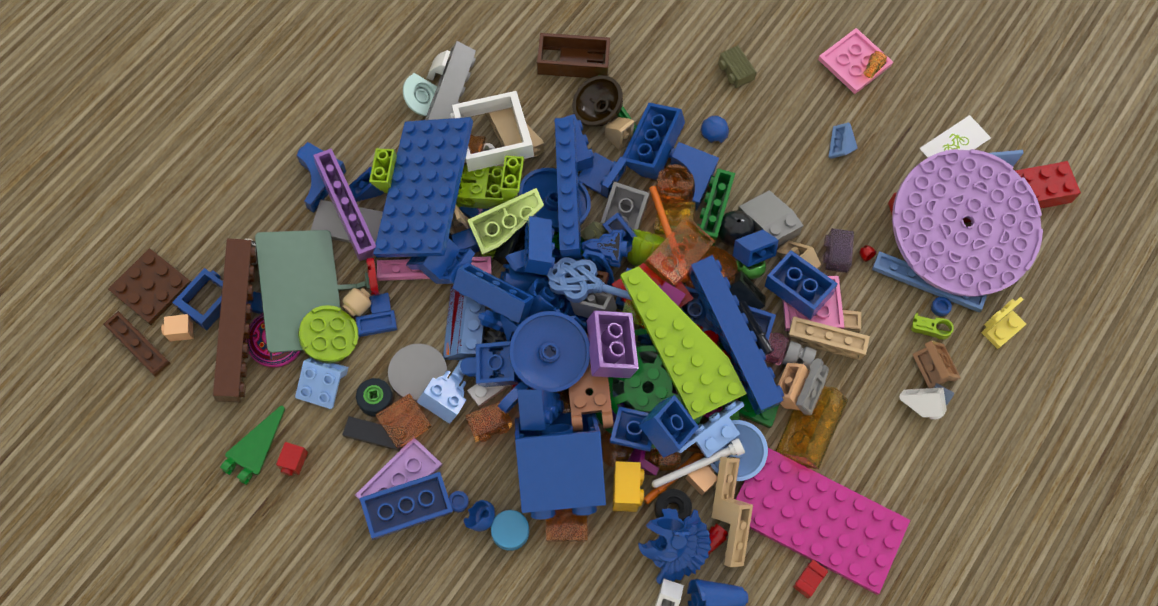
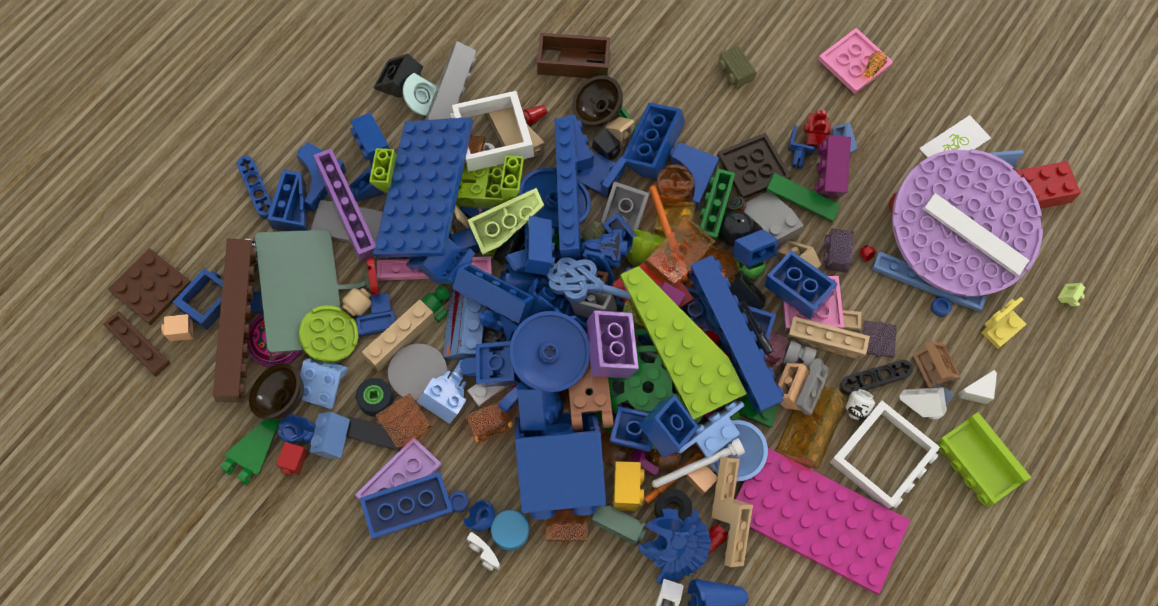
(254, 187): none -> blue beam
(276, 392): none -> dark brown hat
(288, 206): none -> blue wedge
(296, 429): none -> blue hair
(329, 435): none -> medium blue brick
(368, 136): none -> blue wedge
(395, 74): none -> black slope
(398, 335): none -> tan brick
(434, 302): none -> green piece
(438, 64): white slope -> none
(488, 557): none -> white slope
(534, 114): none -> red cone
(606, 144): none -> black brick
(619, 524): none -> sand green window
(715, 129): blue hair -> none
(736, 203): none -> tile
(753, 164): none -> dark brown plate
(799, 150): none -> blue bracket
(803, 197): none -> green tile
(810, 578): red piece -> none
(816, 128): none -> red hinge
(833, 166): none -> magenta brick
(860, 404): none -> white head
(862, 481): none -> white window
(877, 380): none -> black beam
(881, 338): none -> piece
(928, 327): lime piece -> none
(976, 234): none -> white tile
(981, 390): none -> white slope
(982, 460): none -> lime panel
(1071, 294): none -> yellowish green tile

